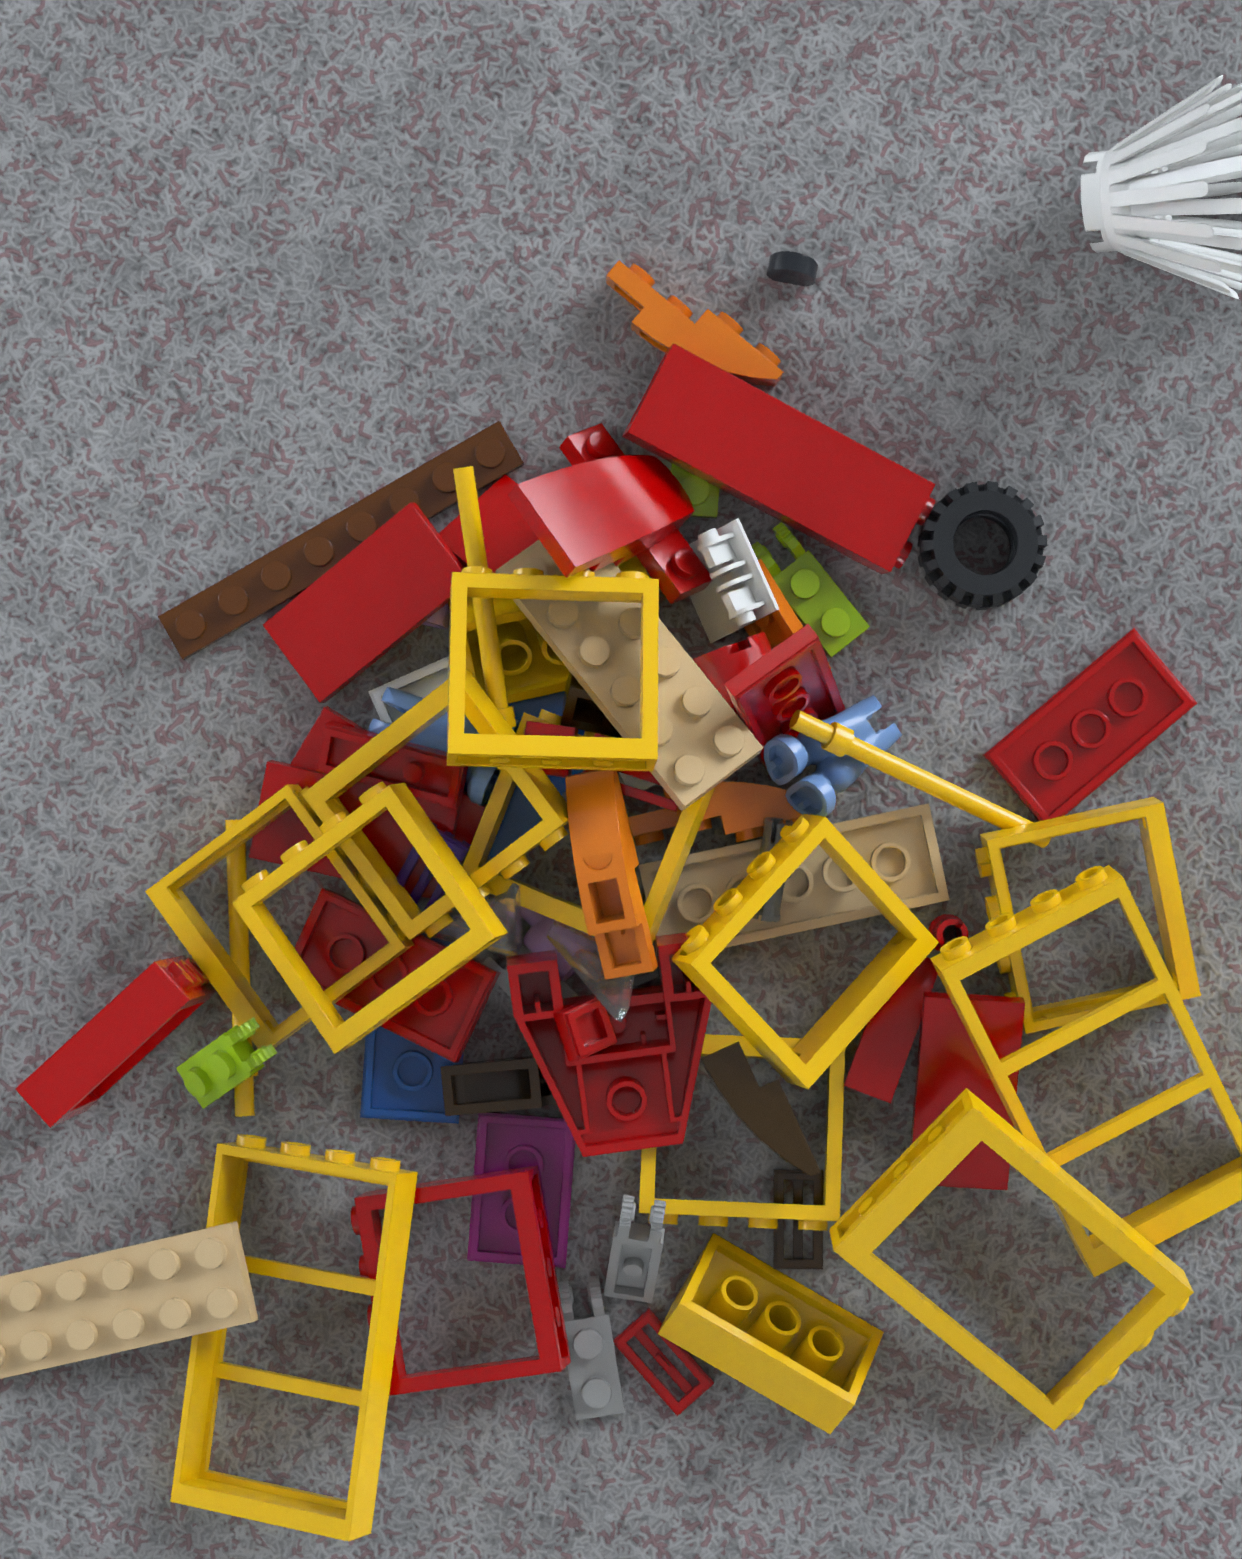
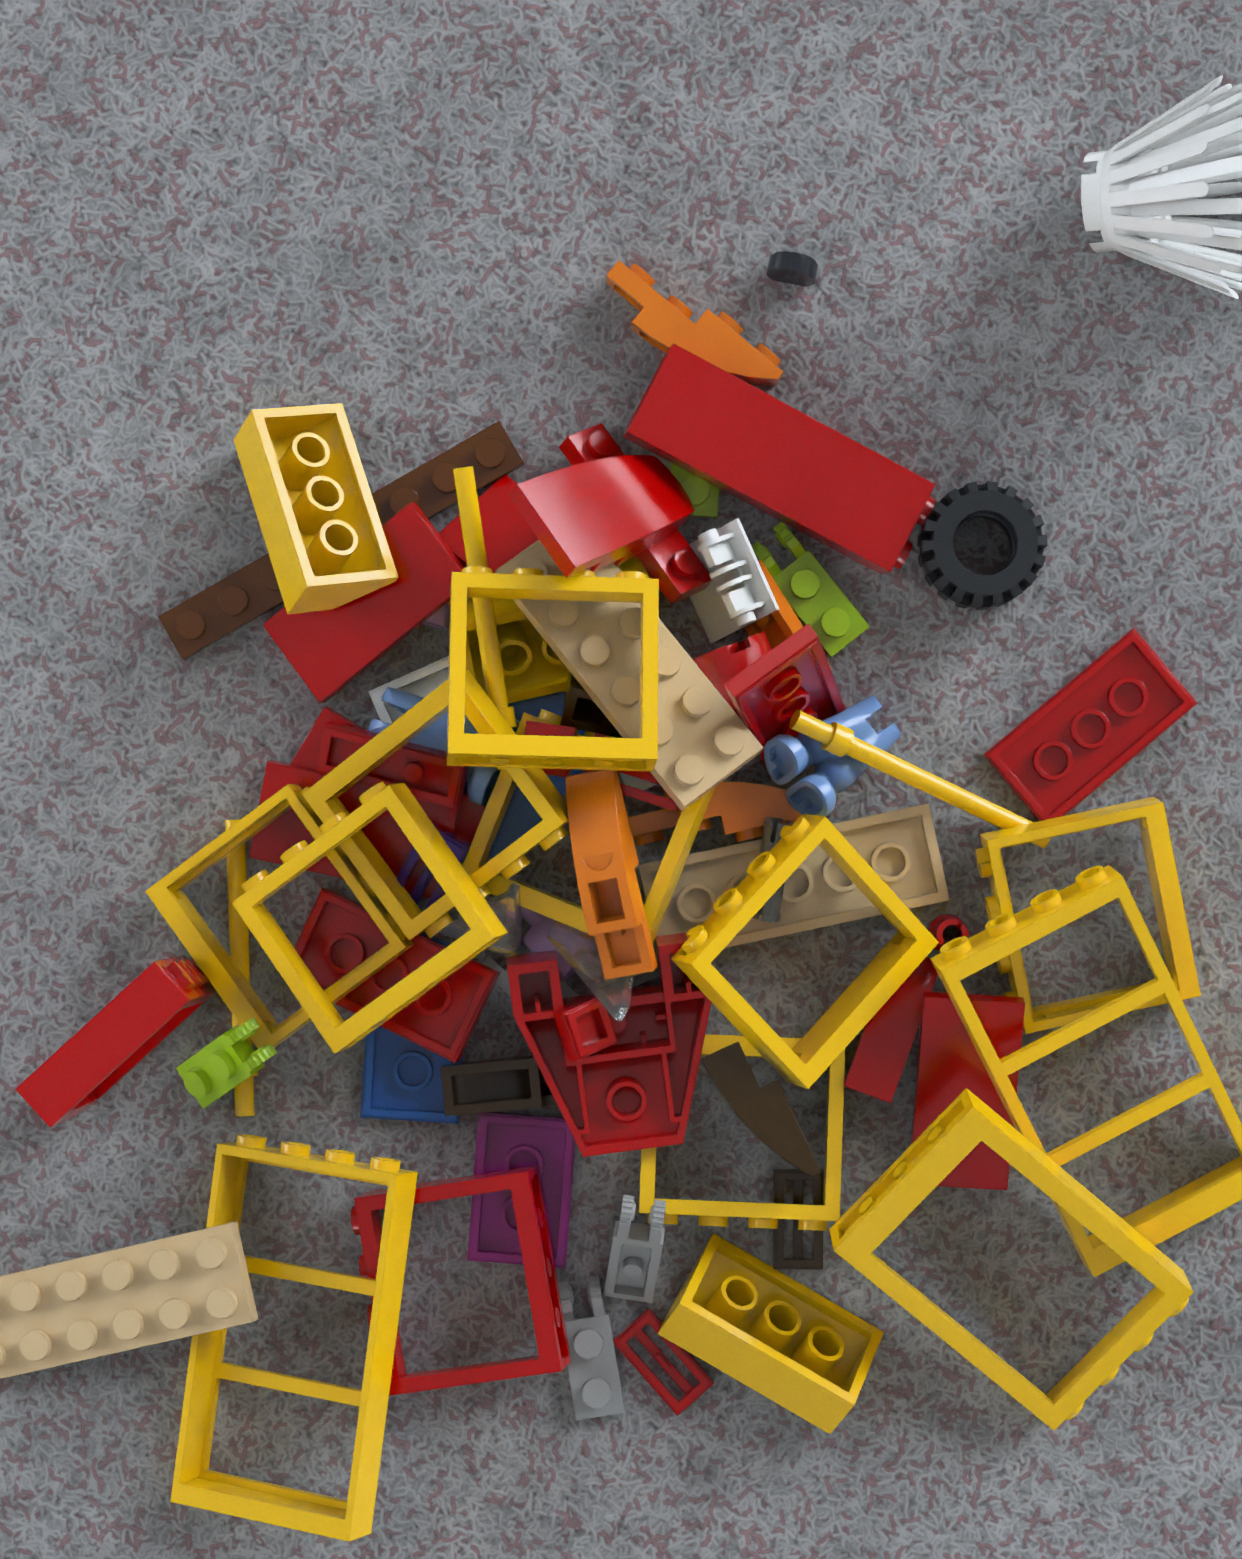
(314, 506): none -> yellow slope

